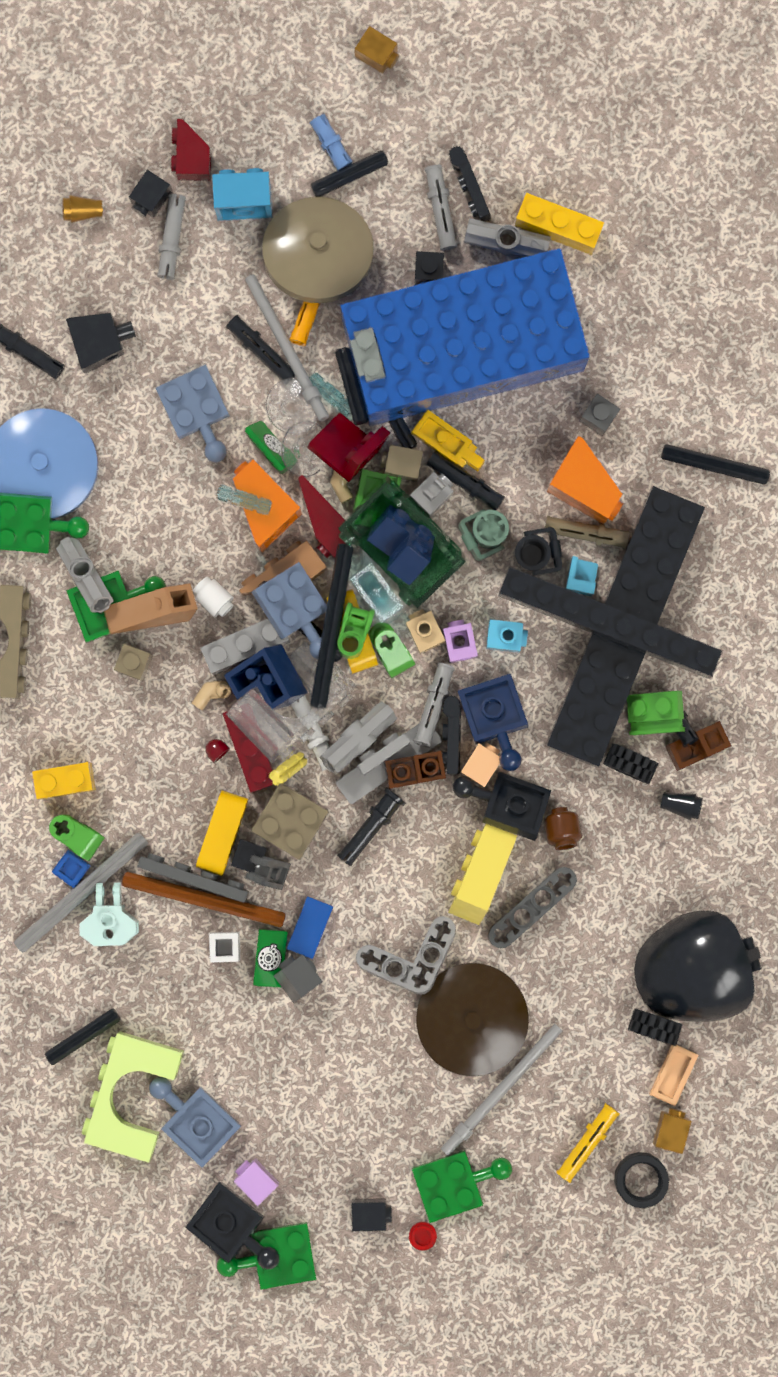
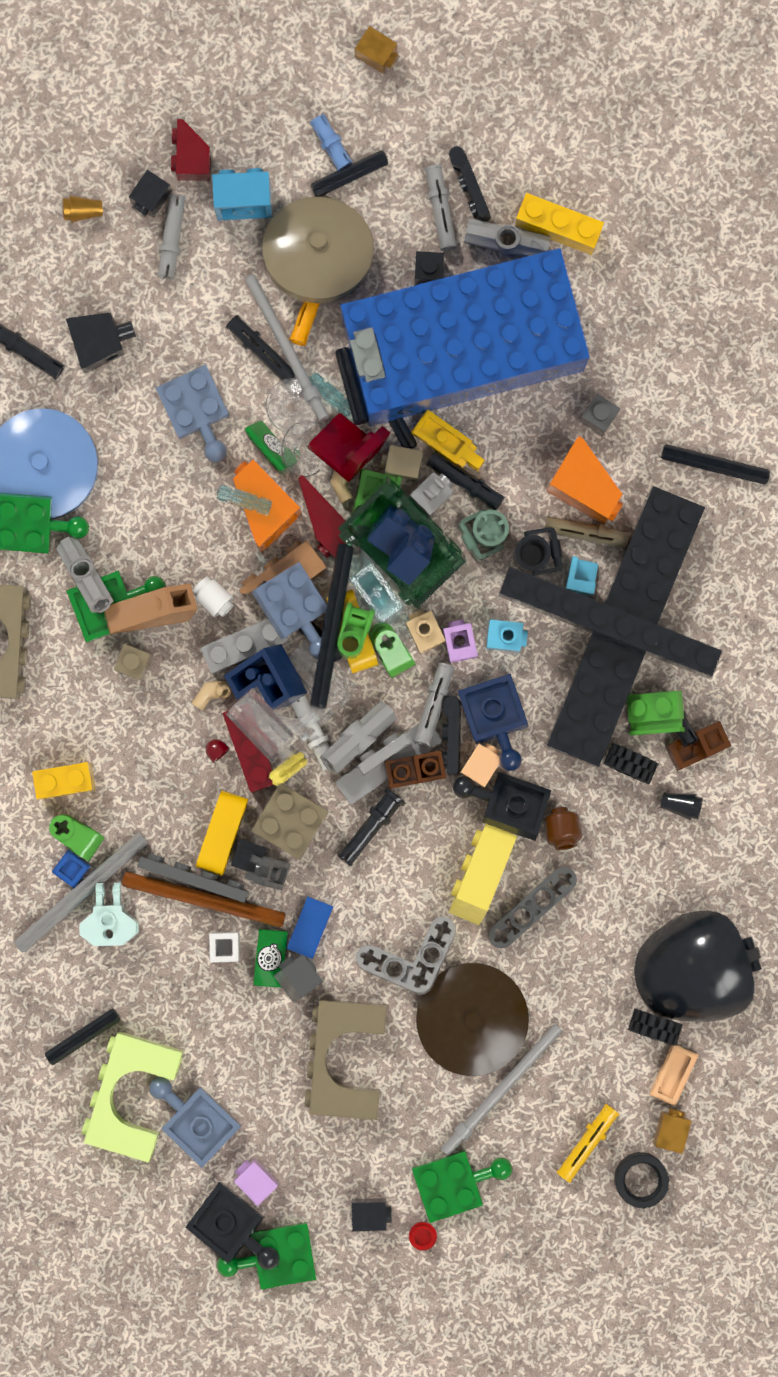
(328, 1095): none -> dark tan arch

